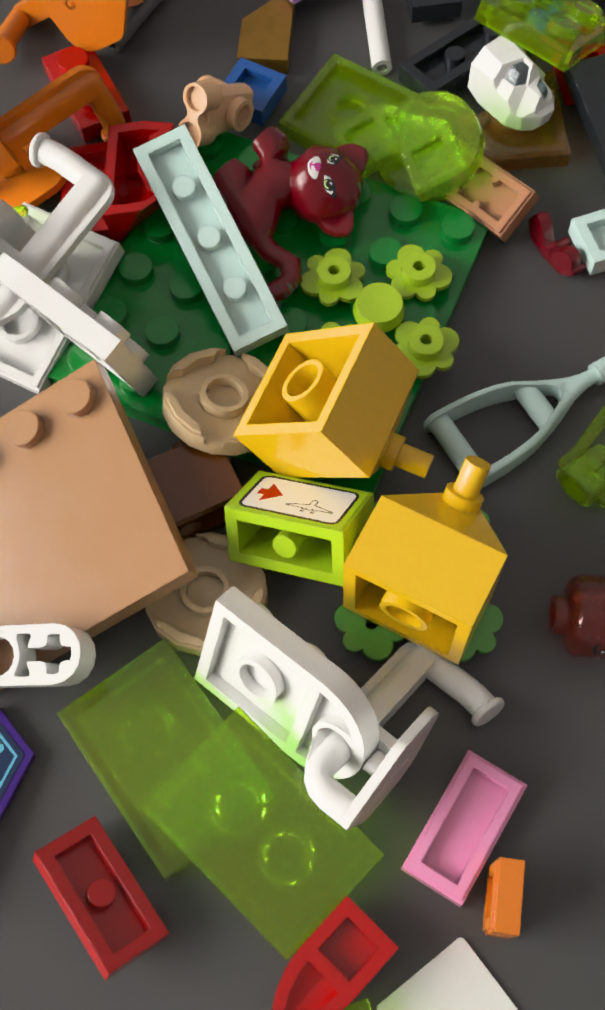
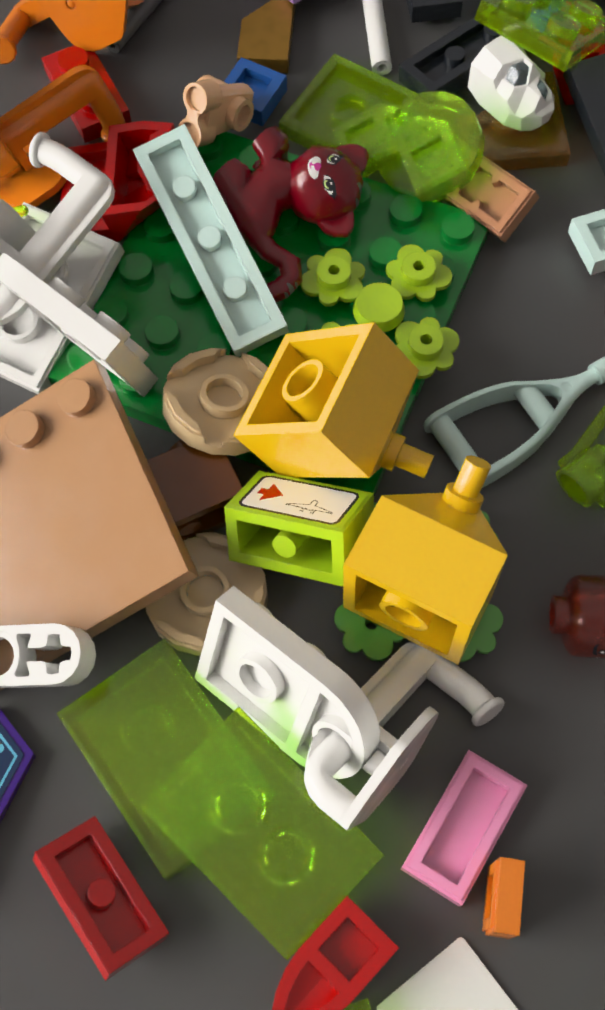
(559, 253): dark red piece -> none

